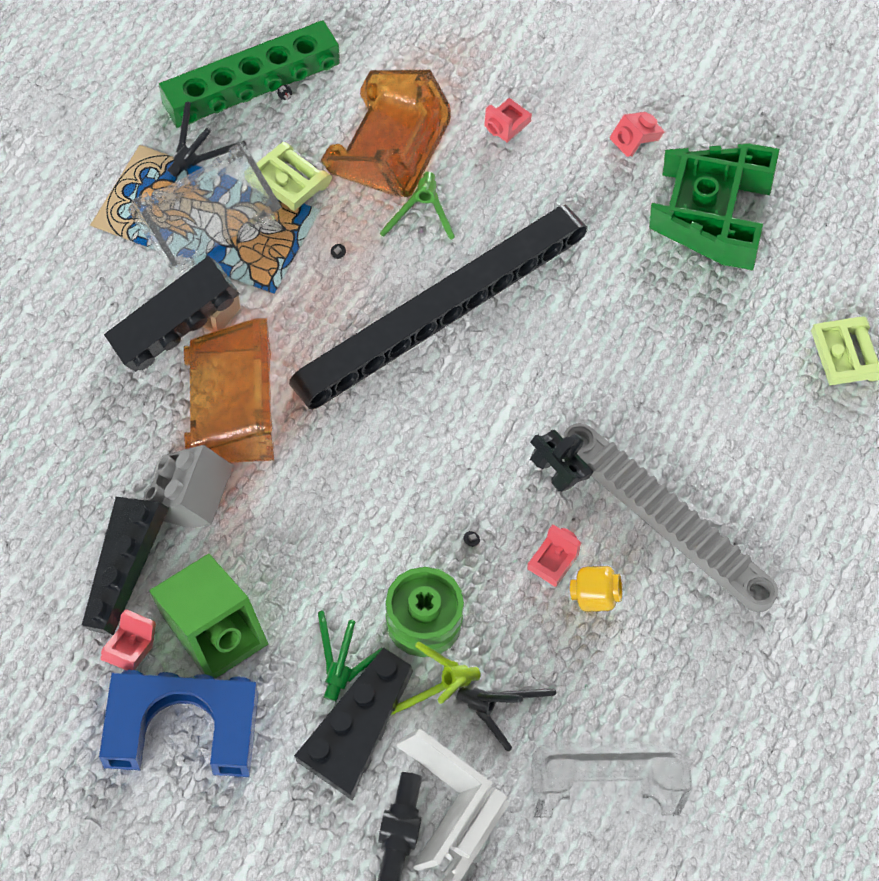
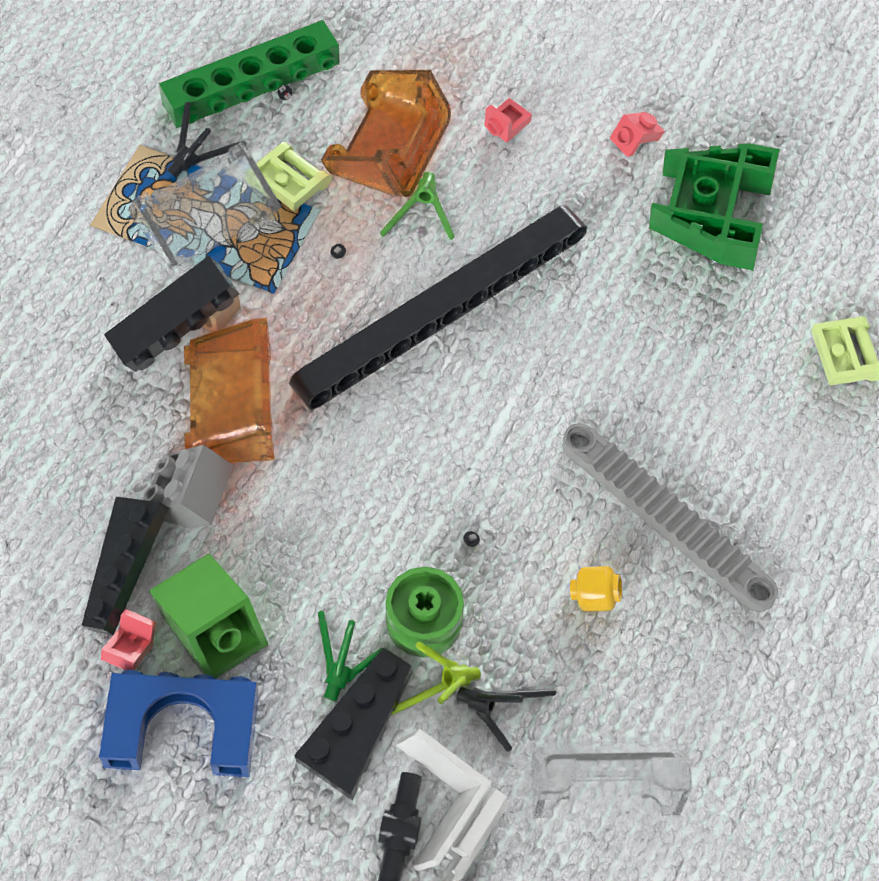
(551, 450): black hips -> none
(555, 555): coral bracket -> none

